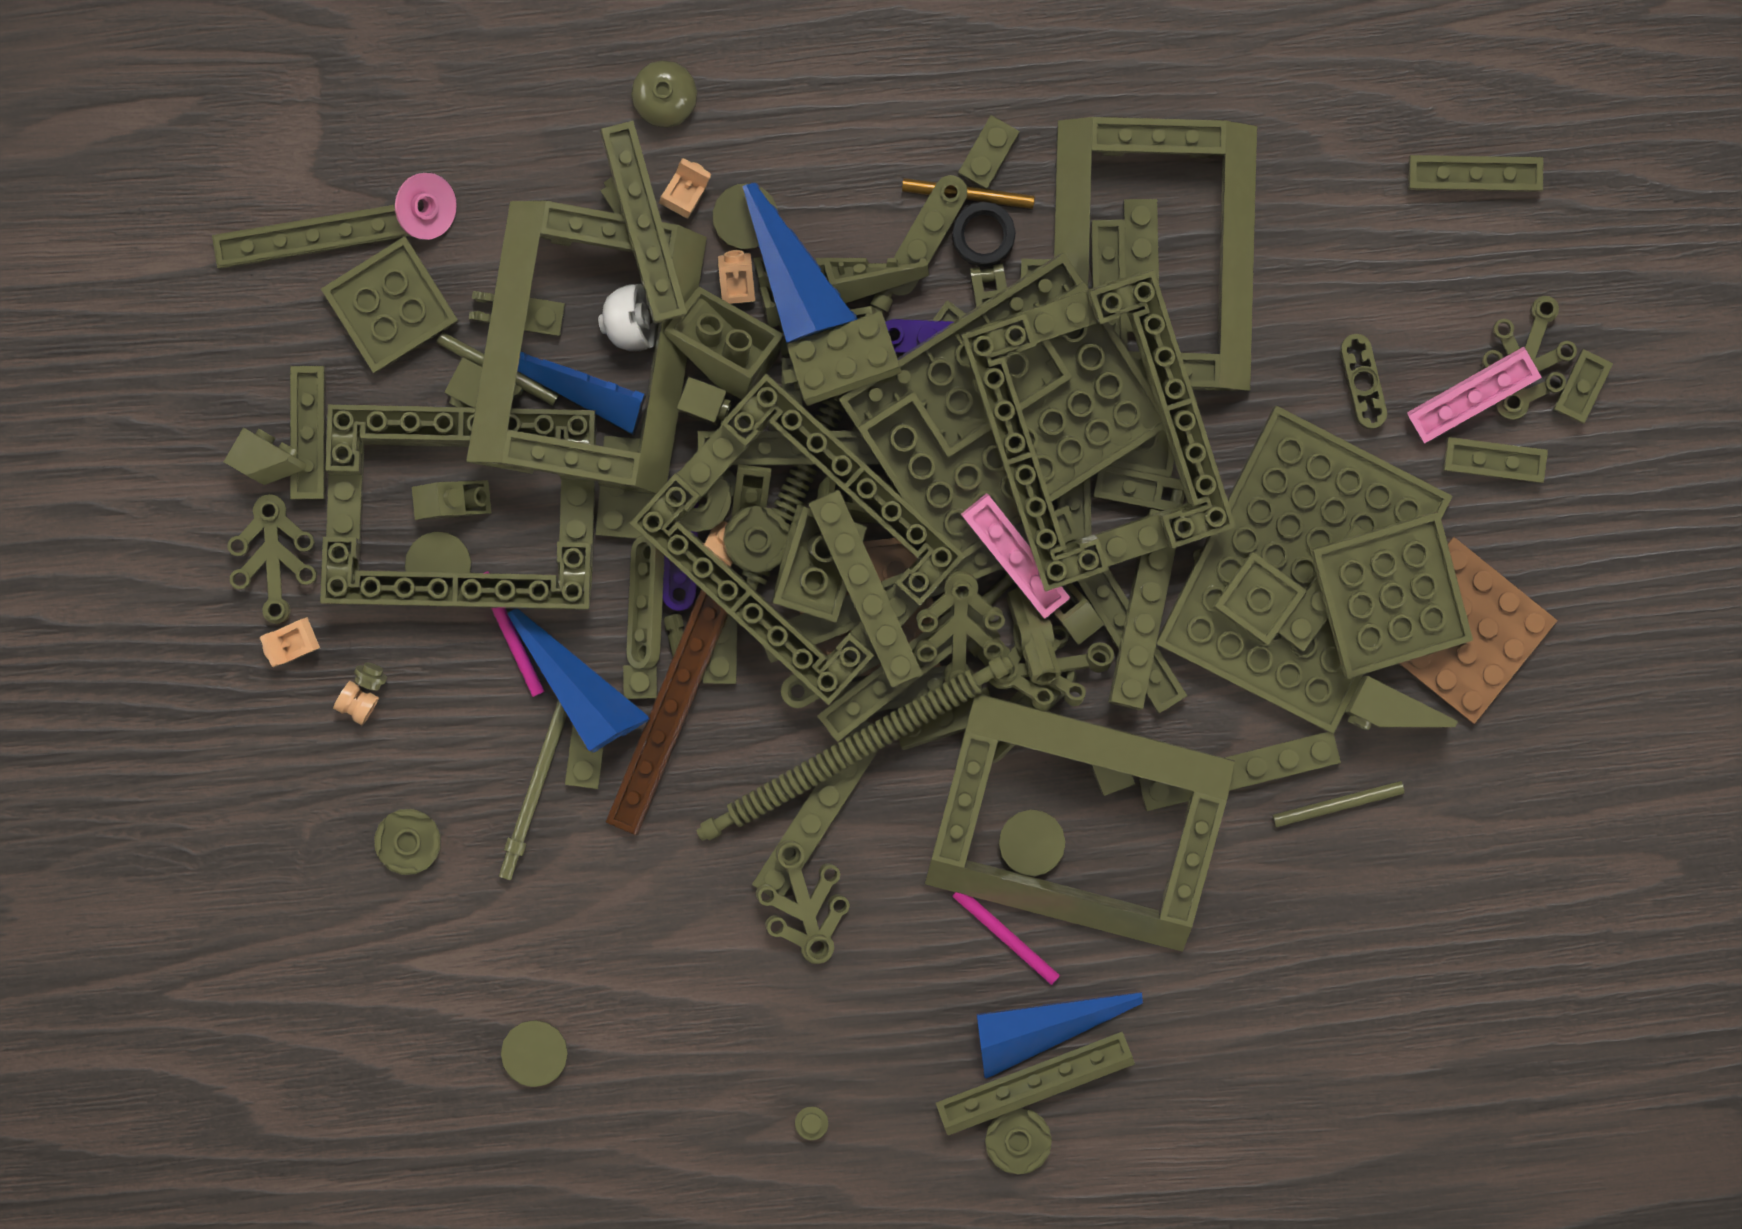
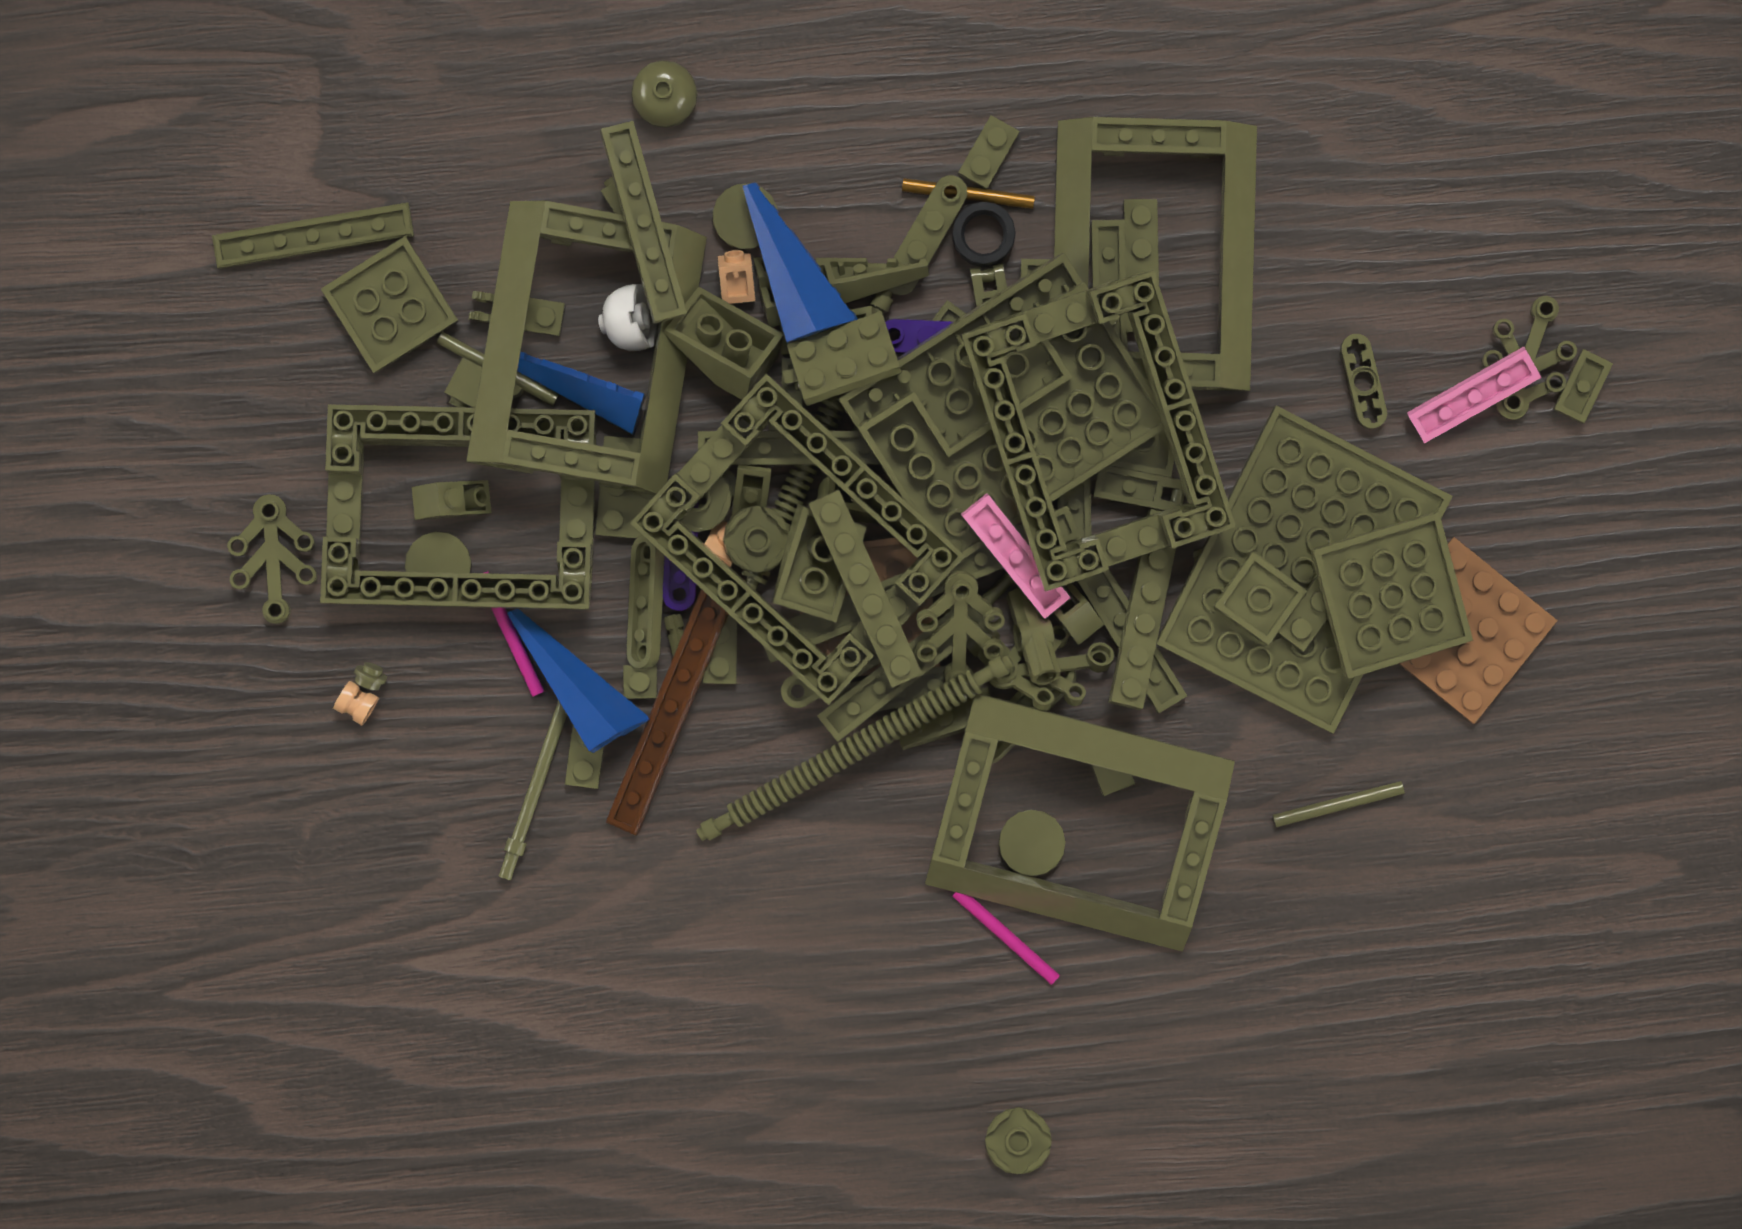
(261, 459): olive slope -> none
(289, 642): light nougat bracket -> none
(308, 431): olive plate -> none
(407, 841): olive tile -> none
(438, 206): bright pink dish -> none
(534, 1053): olive tile -> none
(685, 188): light nougat bracket -> none
(704, 402): olive brick -> none
(806, 906): olive plant -> none
(811, 1123): olive plate -> none
(814, 819): olive plate -> none
(1024, 1032): blue wedge -> none
(1035, 1083): olive plate -> none
(1256, 767): olive plate -> none
(1383, 706): olive slope -> none
(1475, 173): olive plate -> none
(1495, 460): olive plate -> none

